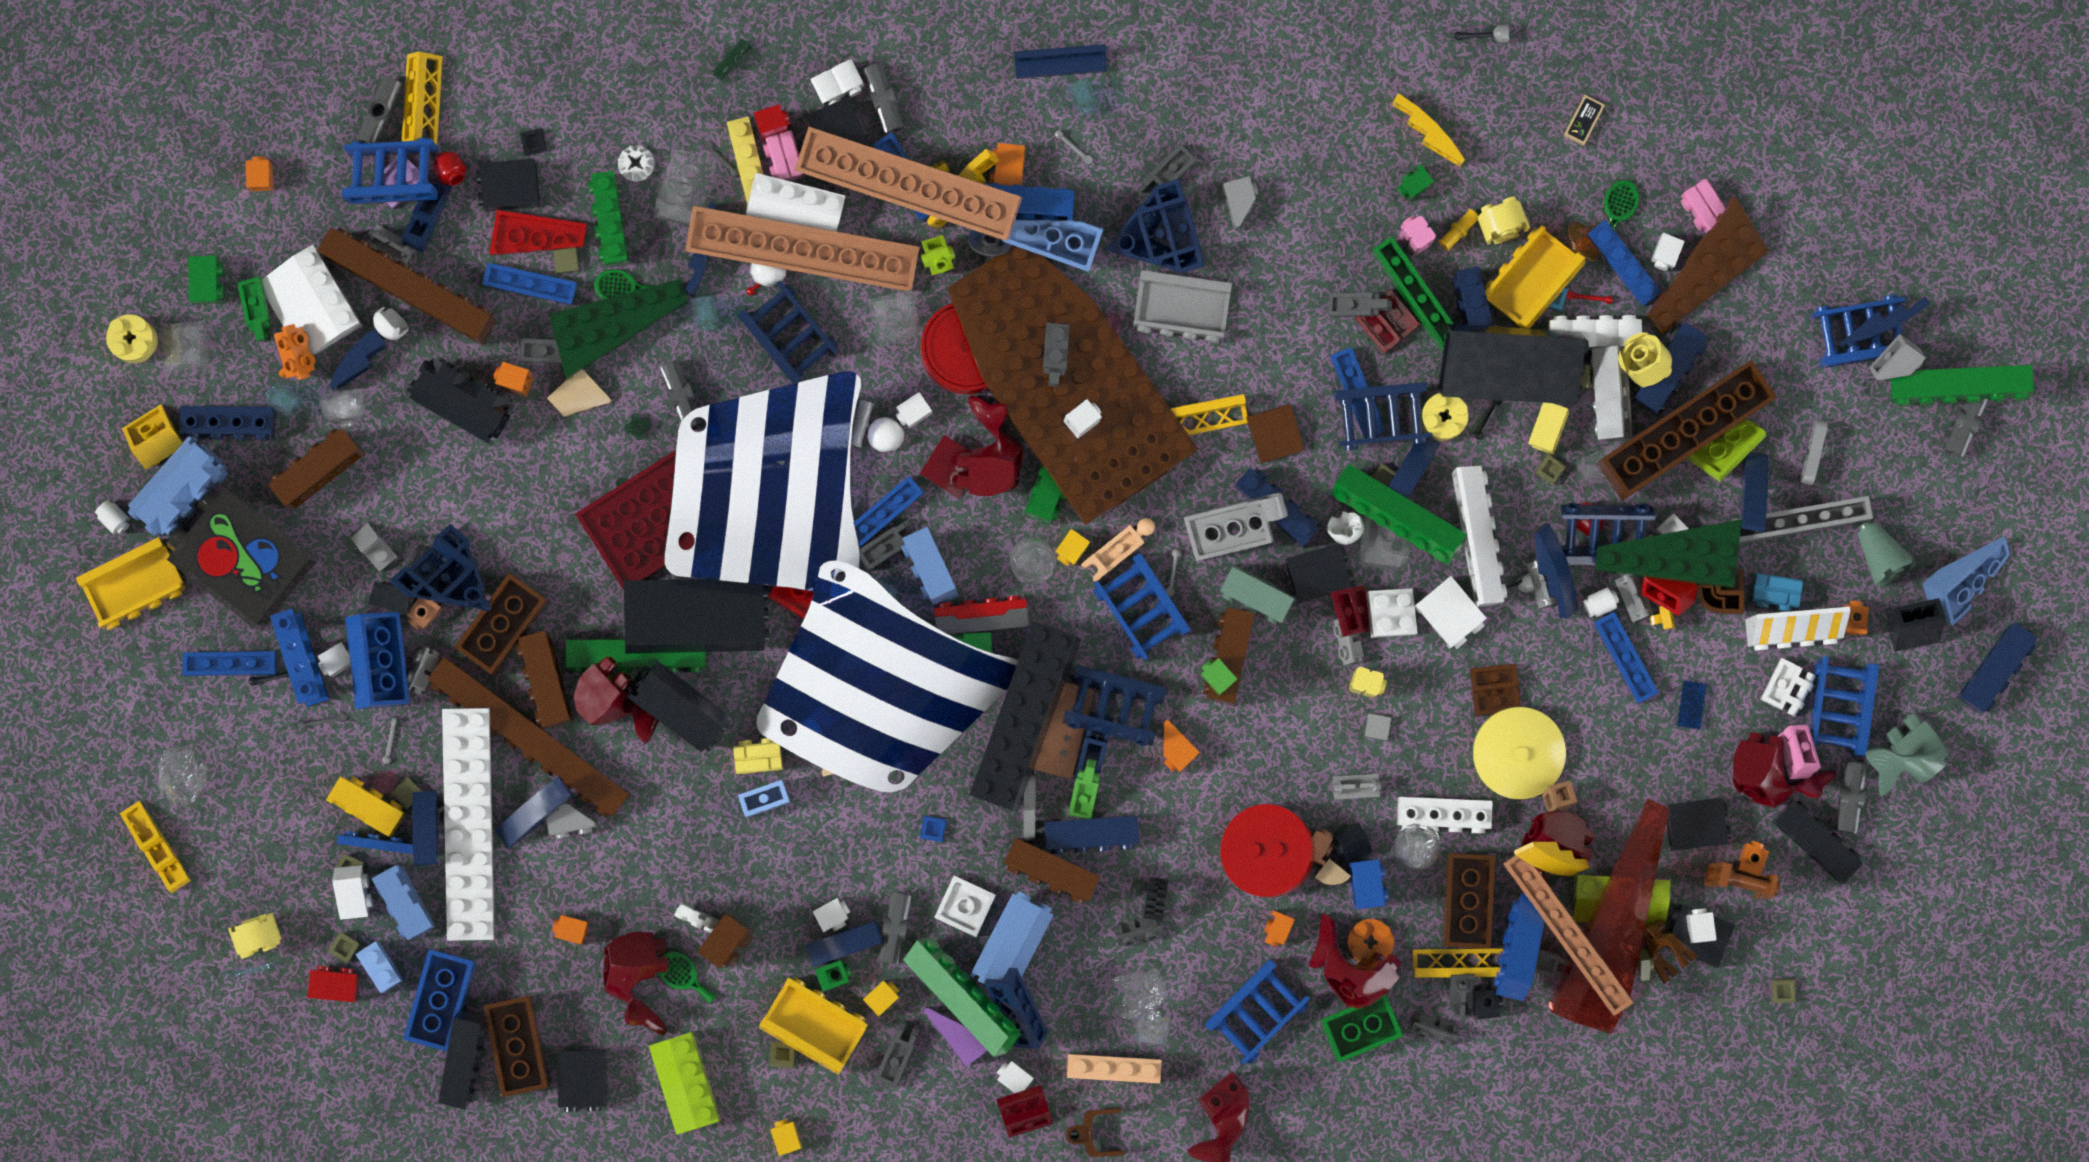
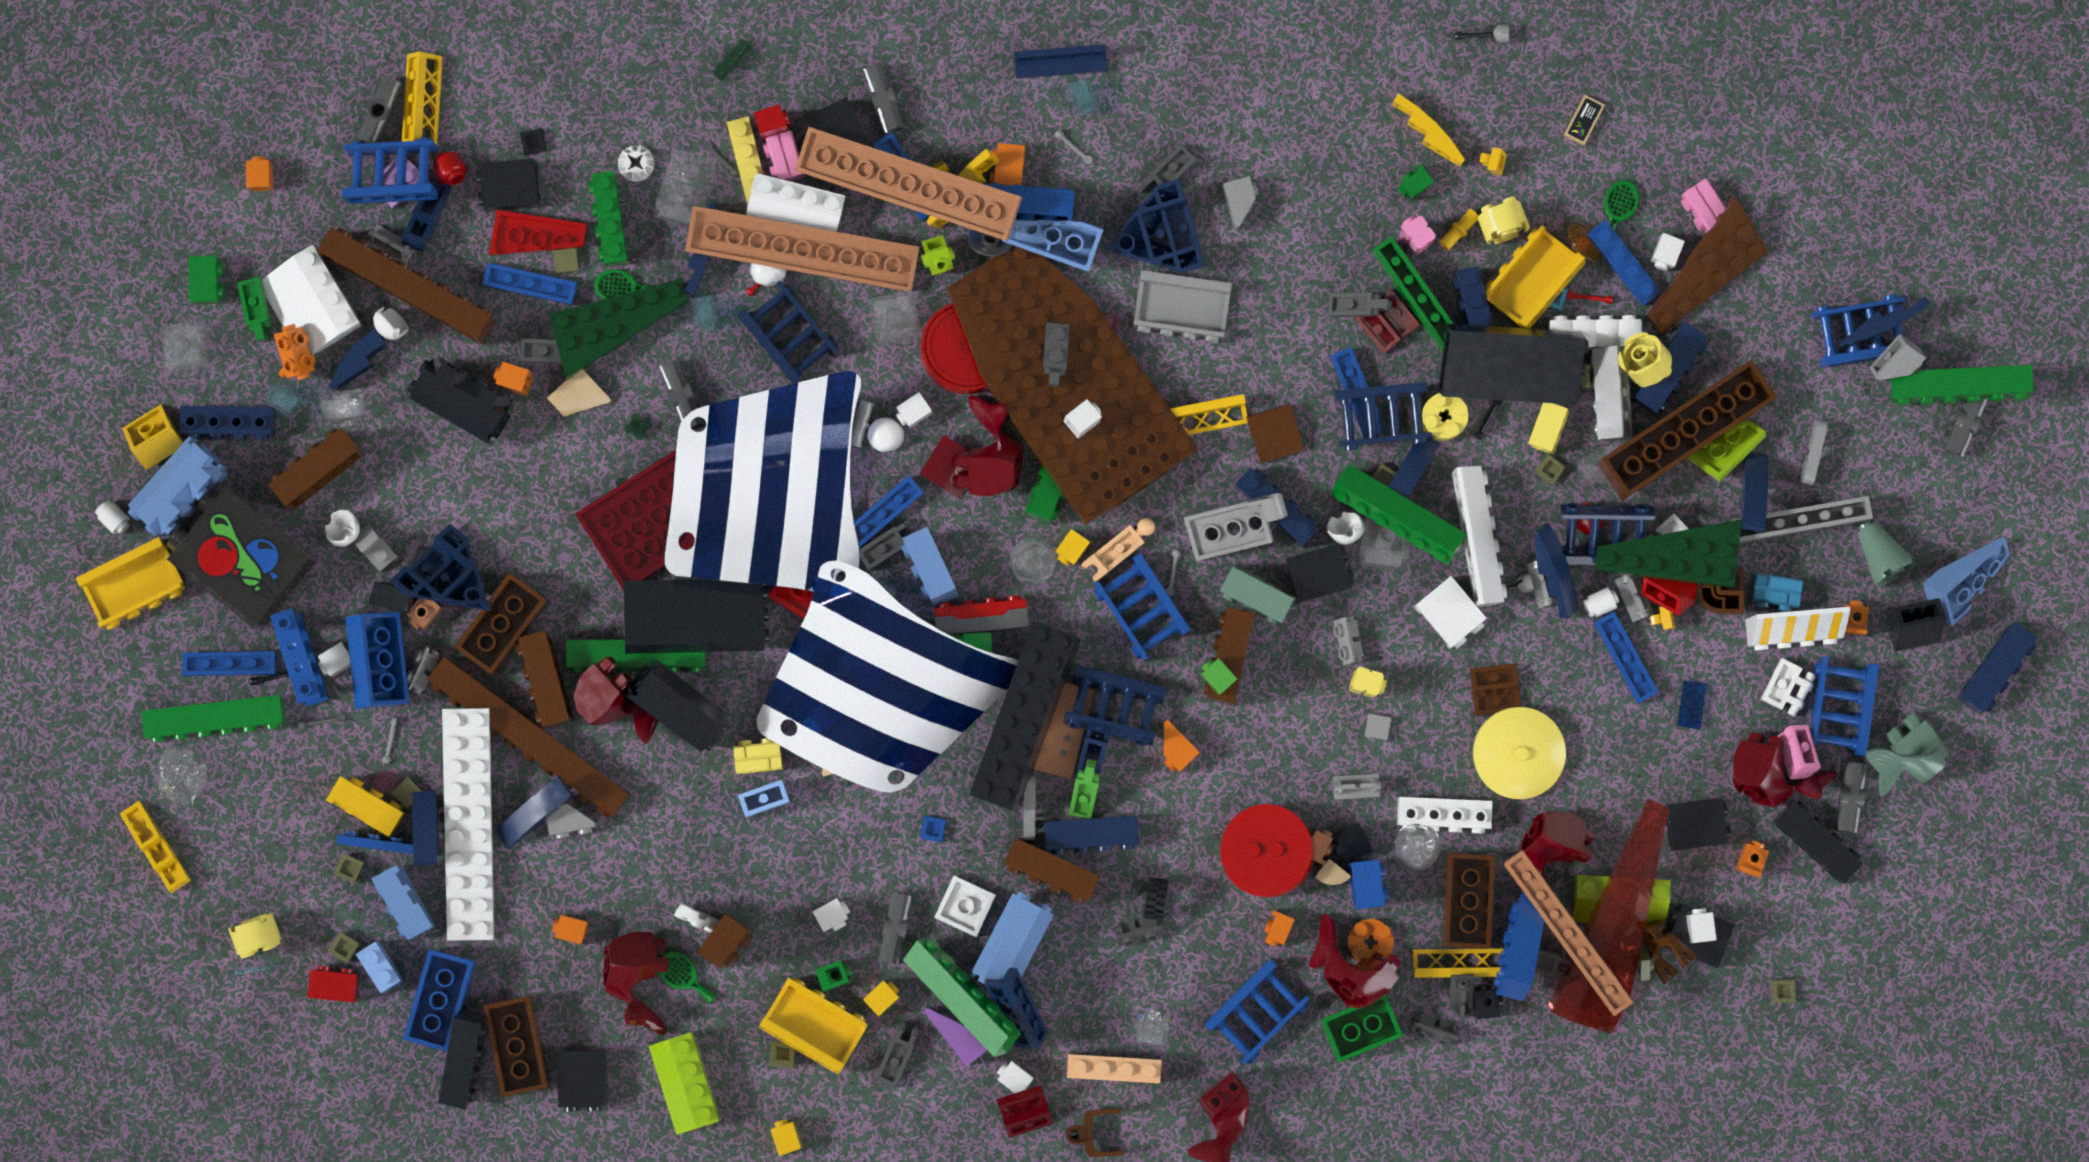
(122, 329): light yellow brick -> none
(213, 717): none -> green brick
(343, 528): none -> white hair
(351, 892): white brick -> none
(837, 83): white brick -> none
(844, 943): dark blue slope -> none
(1141, 993): clear hair -> none
(1352, 610): dark red slope -> none
(1391, 613): white plate -> none
(1494, 161): none -> yellow tile
(1550, 859): yellow slope -> none
(1559, 797): medium nougat brick -> none
(1720, 876): dark orange fence -> none

